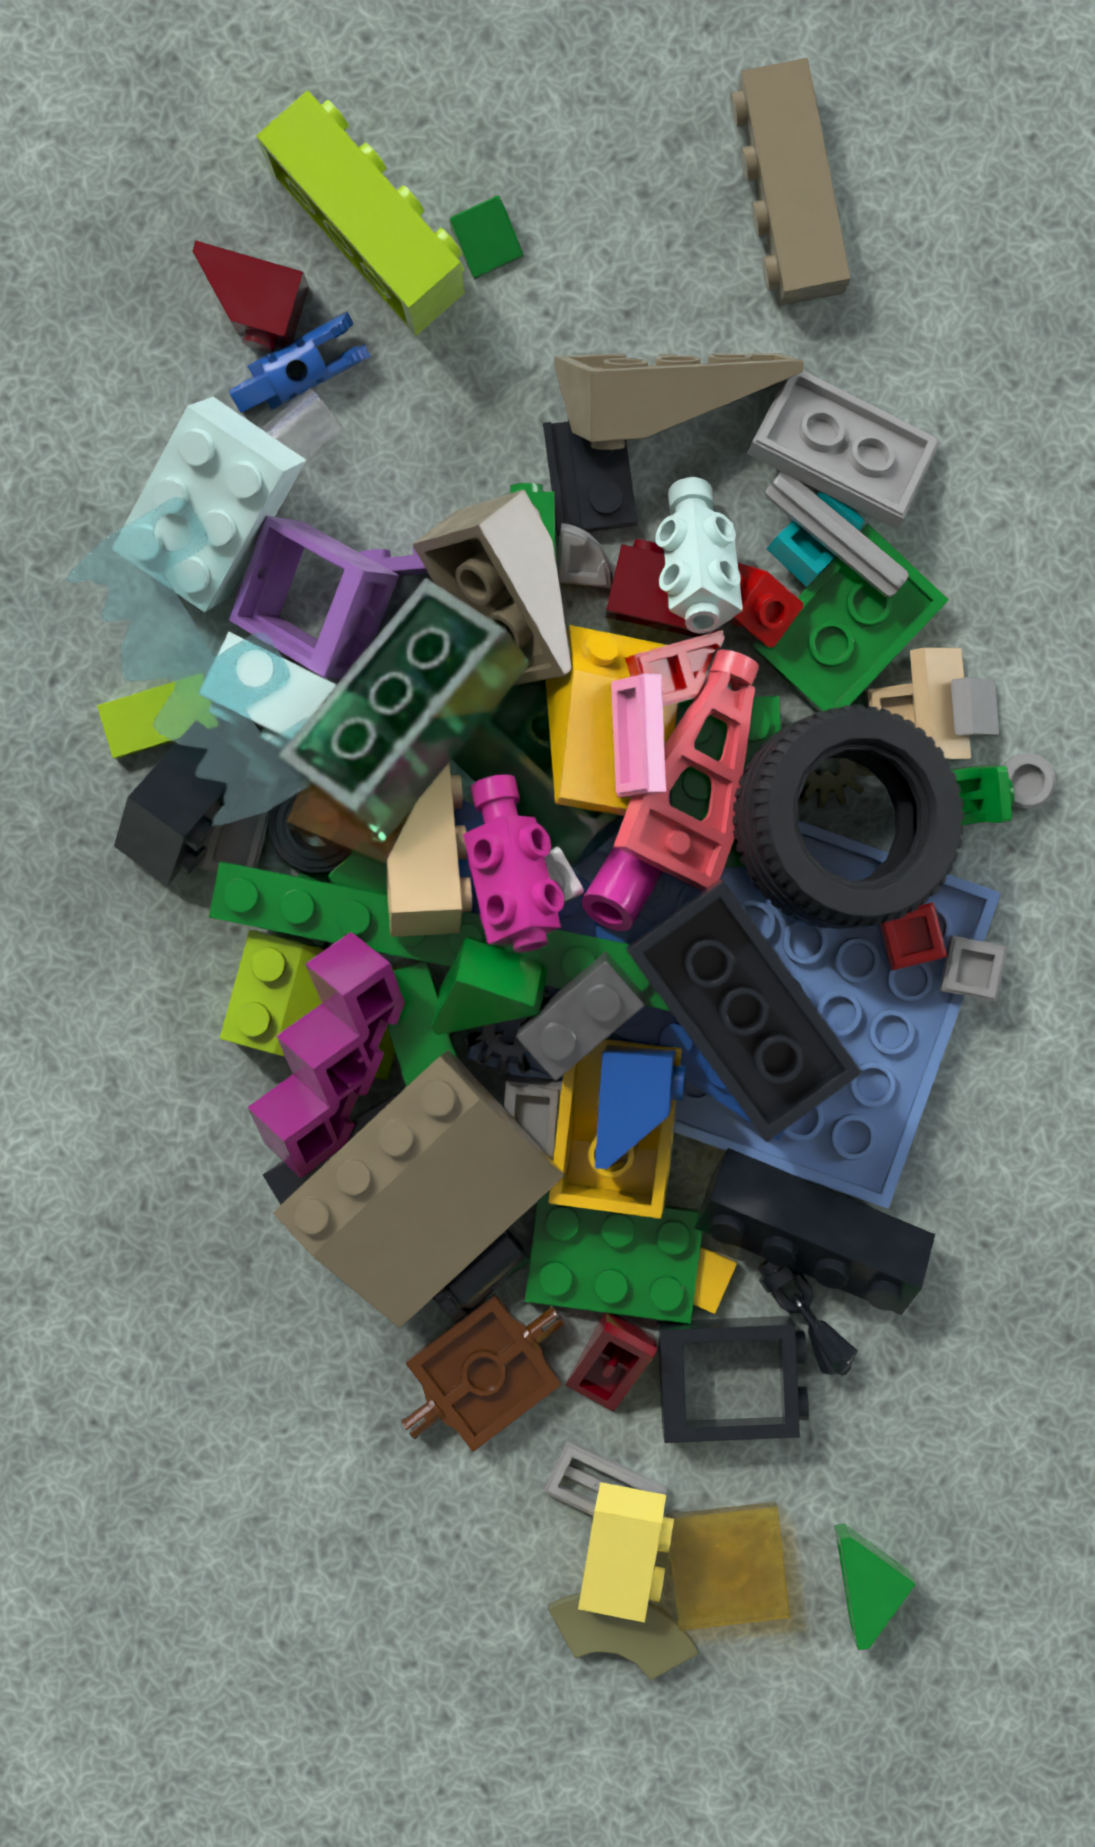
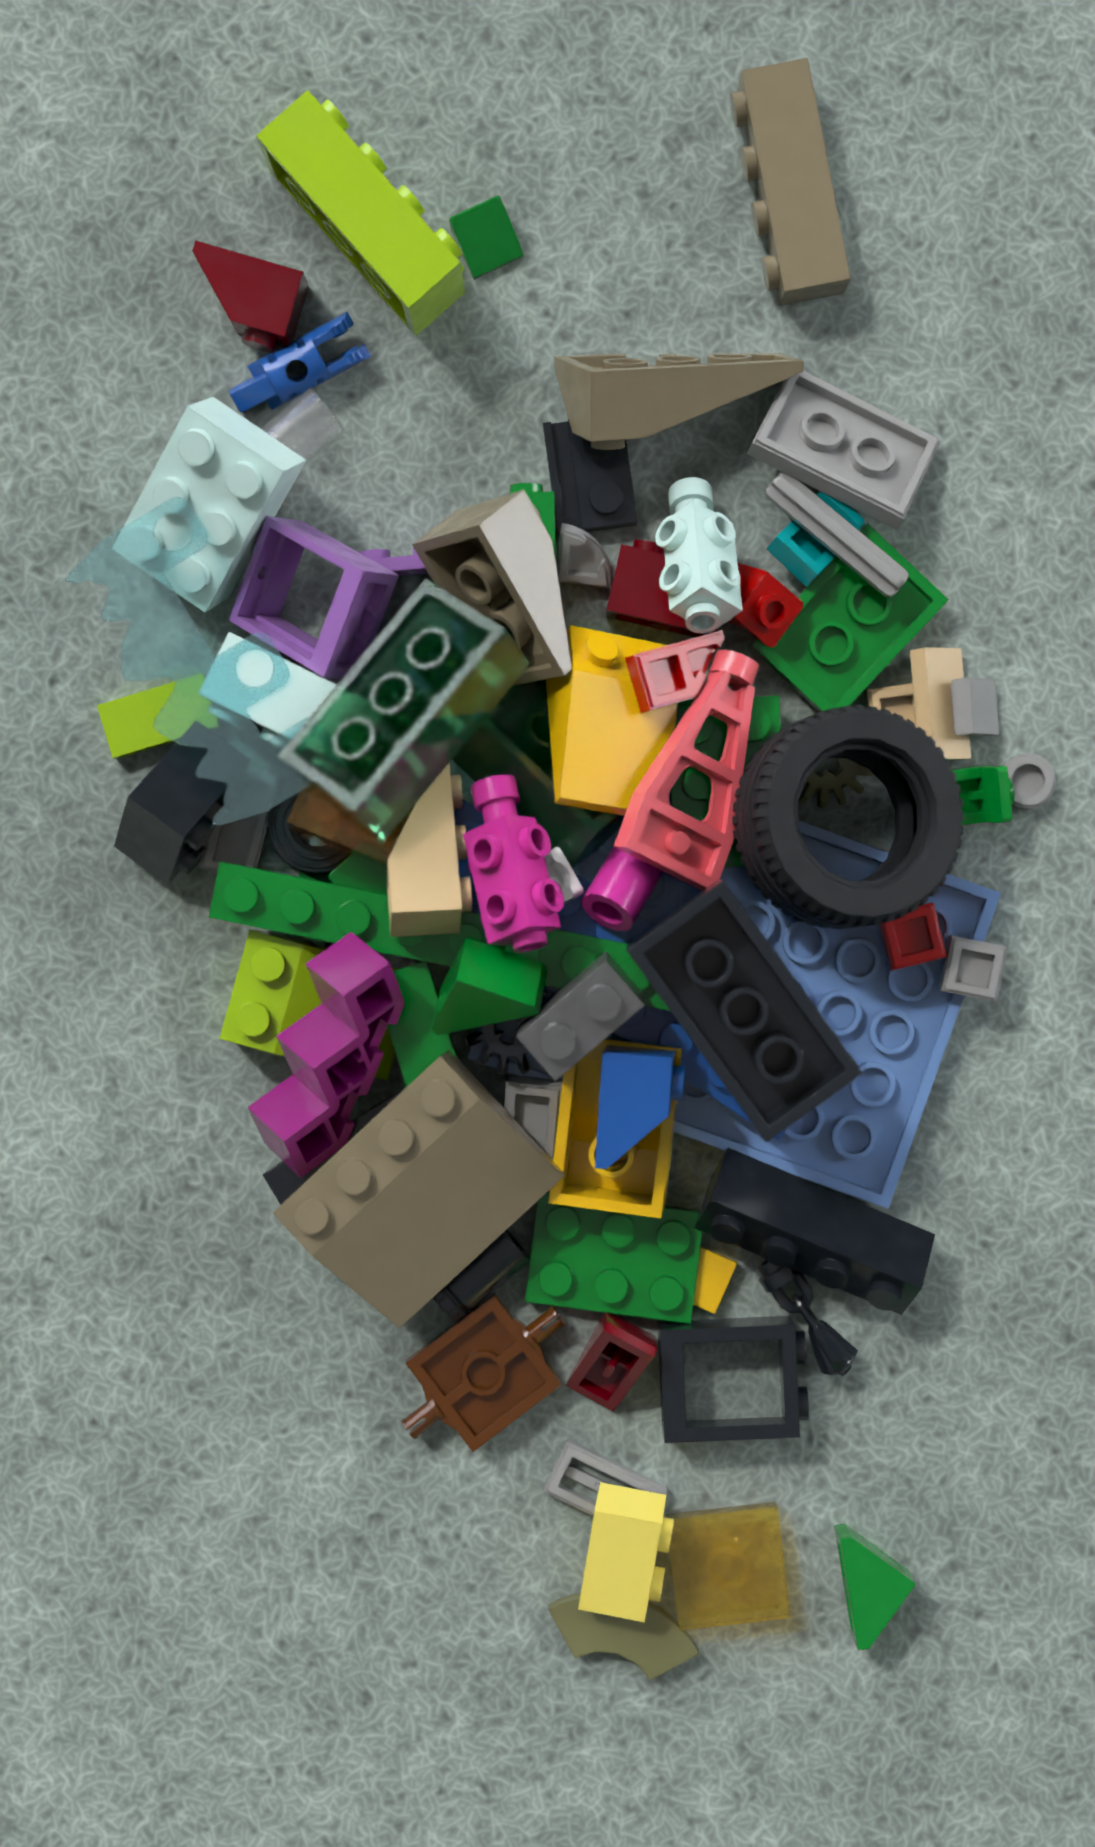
(638, 735): bright pink tile -> none

